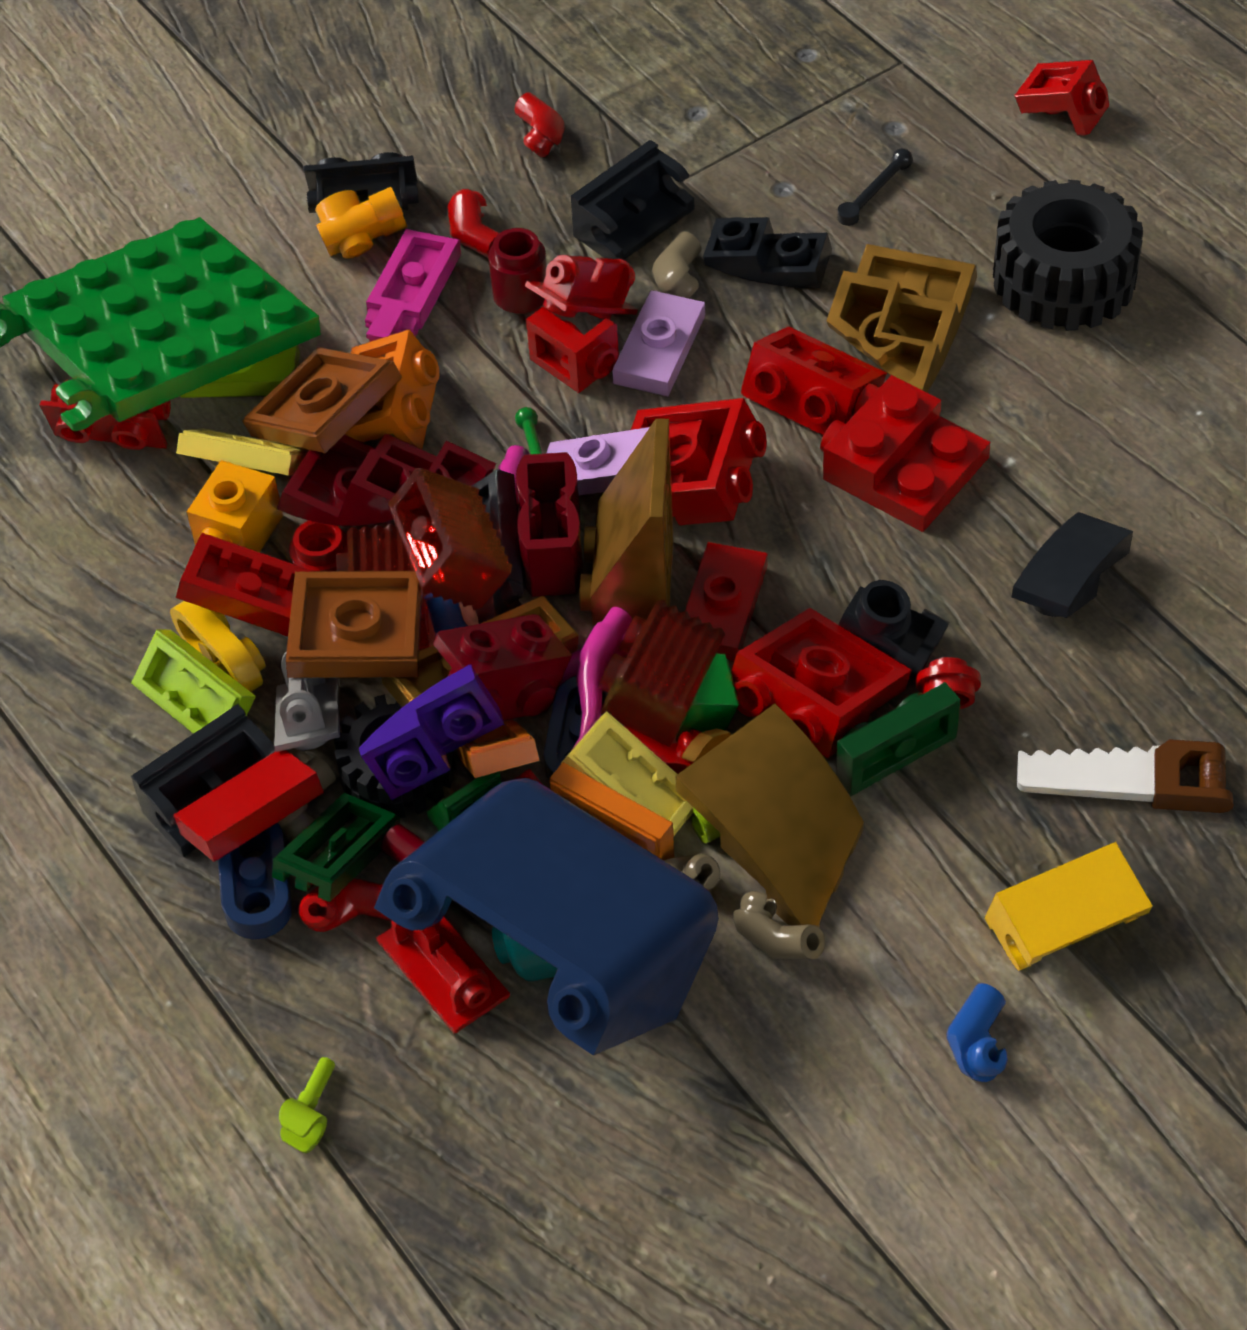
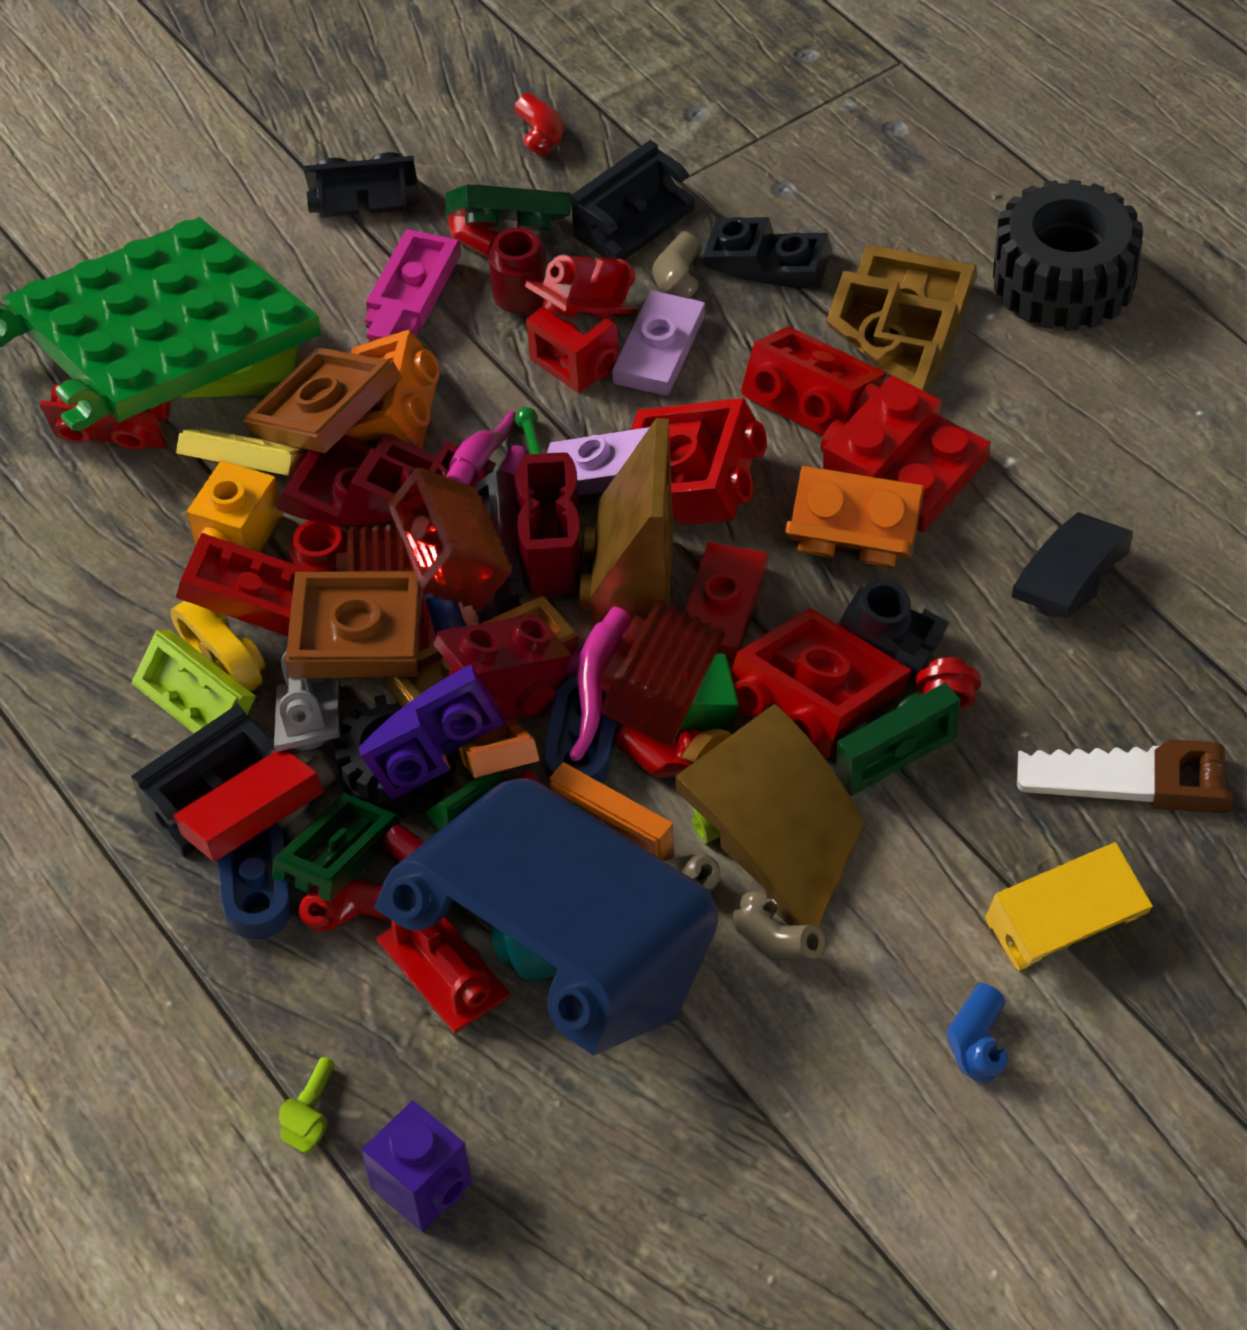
(351, 225): light orange plate -> none
(417, 1165): none -> dark purple brick
(477, 449): none -> dark pink animal
(488, 204): none -> dark green plate
(630, 768): light yellow plate -> none
(849, 211): black hinge -> none
(855, 515): none -> orange bracket
(1066, 87): red bracket -> none

